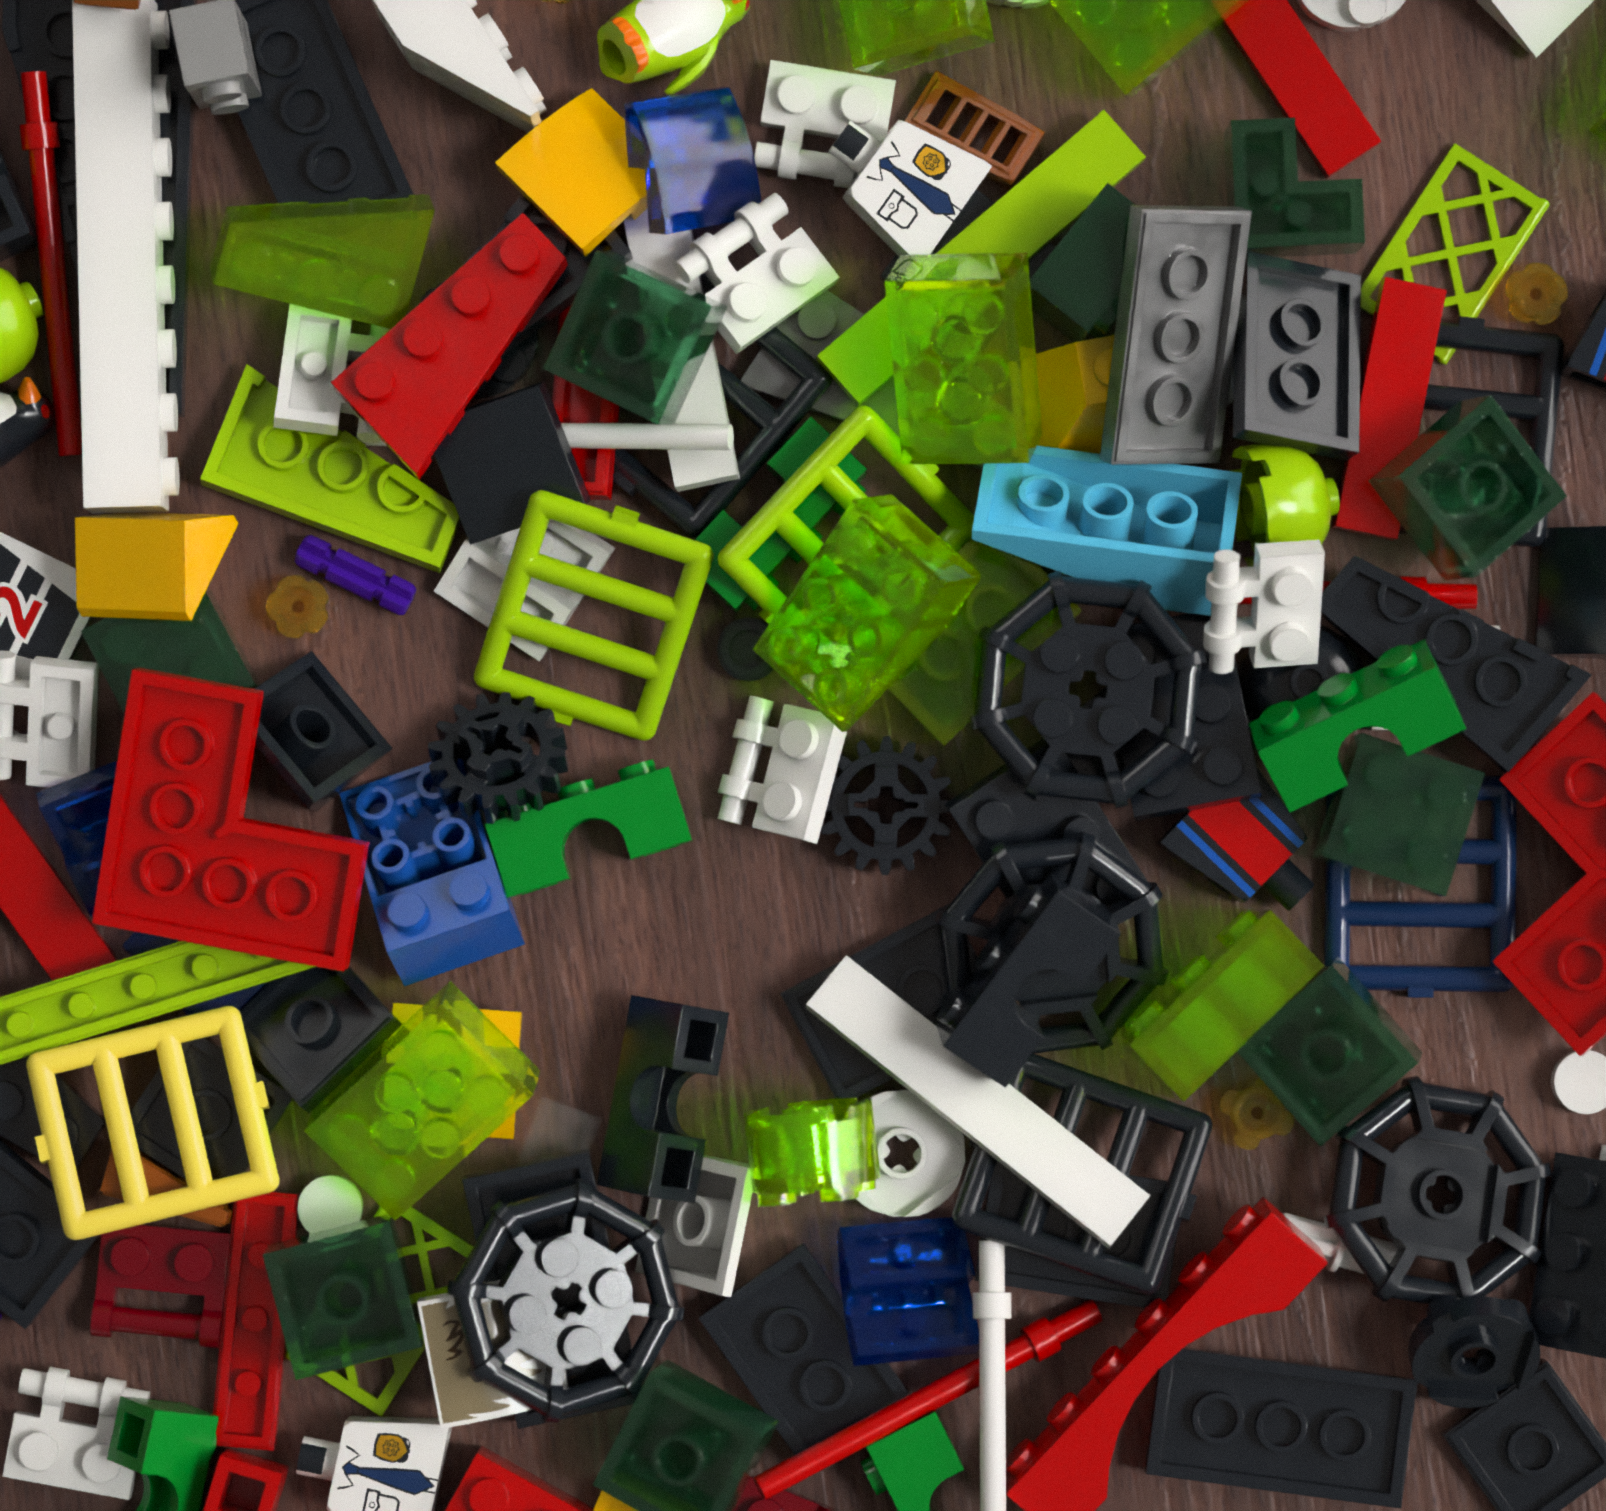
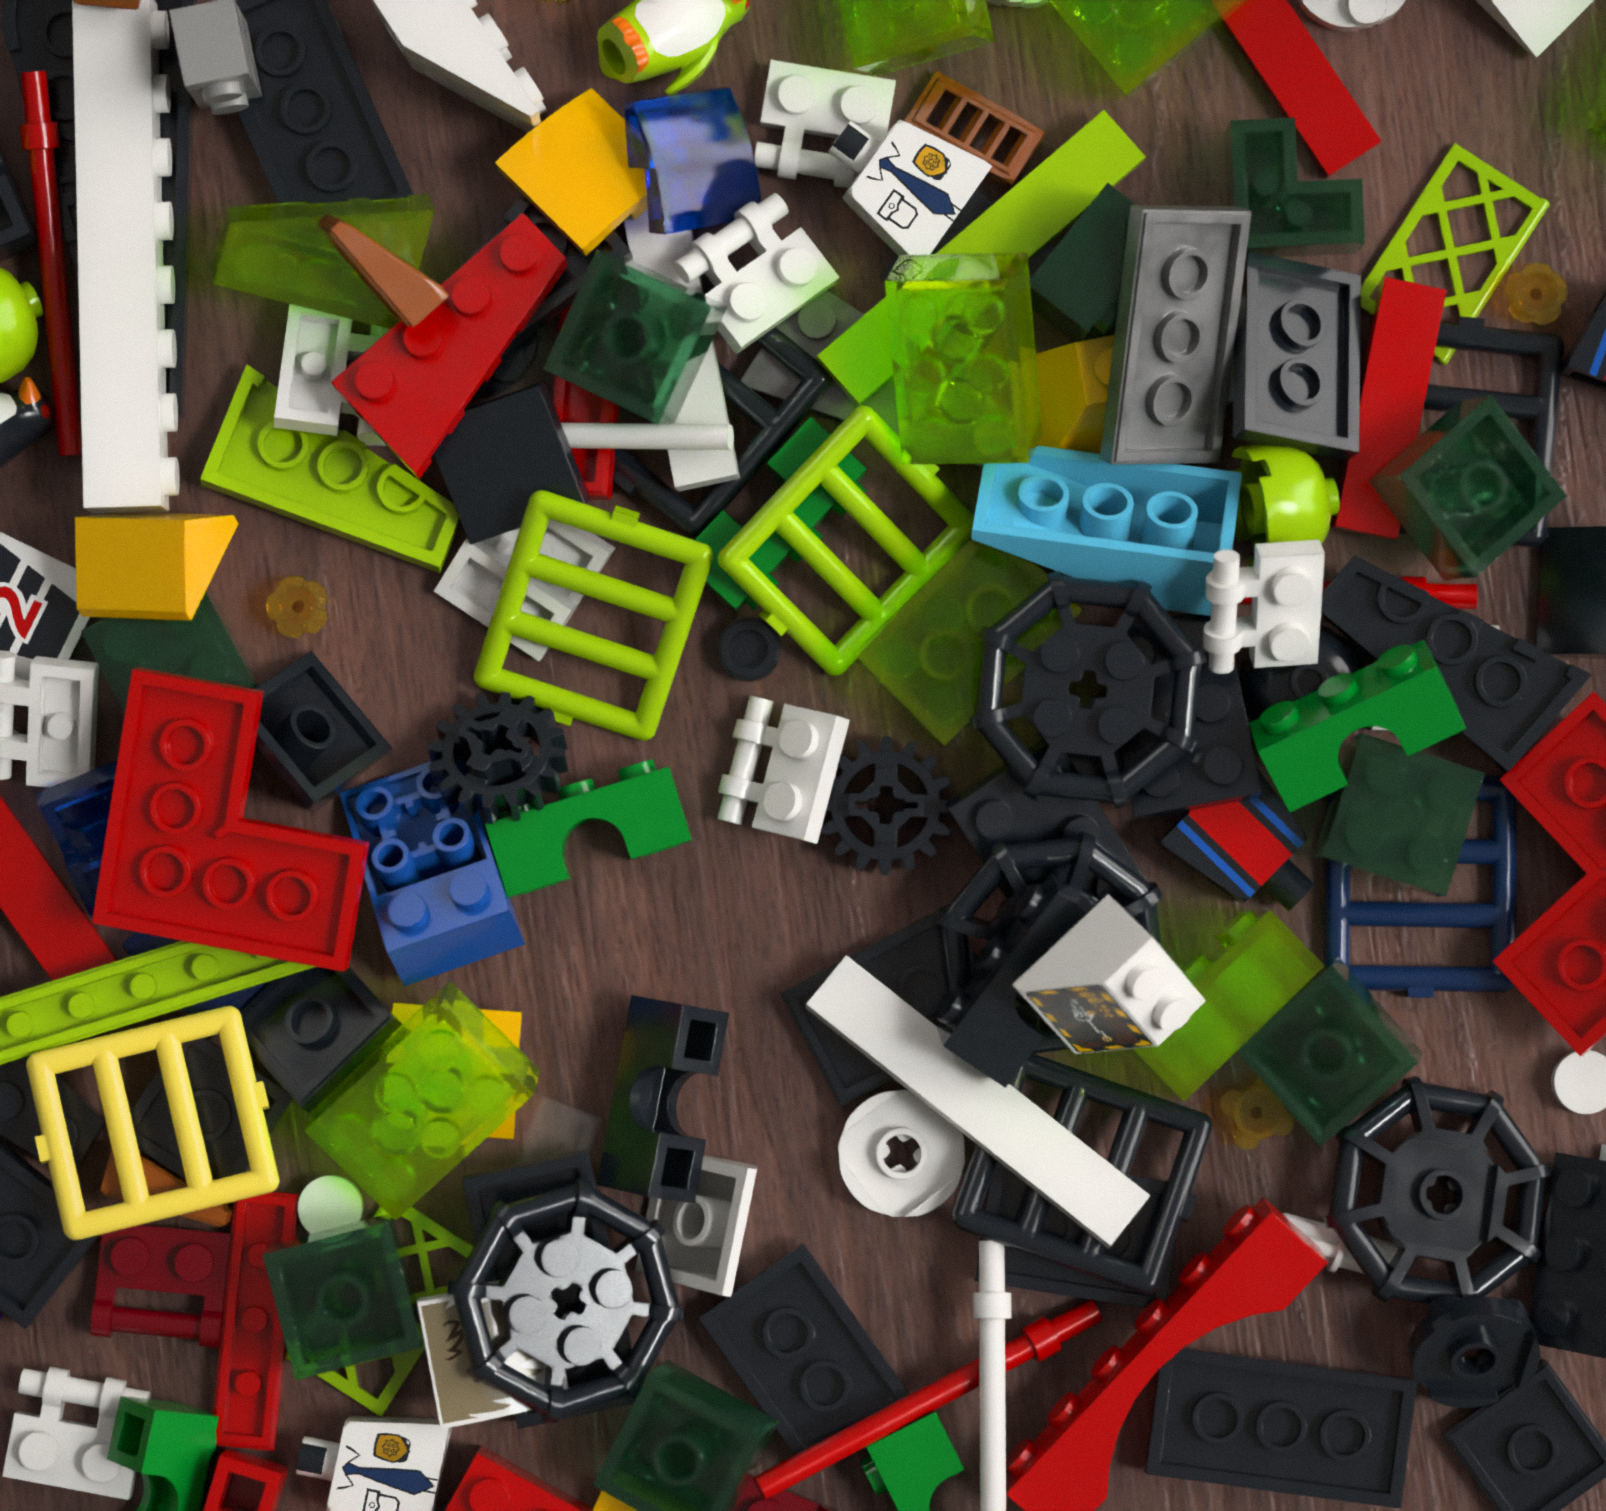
(355, 574): dark purple axle -> none
(395, 283): none -> dark orange slope
(811, 1149): clear neon green brick -> none
(865, 608): clear neon green slope -> none
(907, 1291): clear blue slope -> none
(1109, 985): none -> white slope

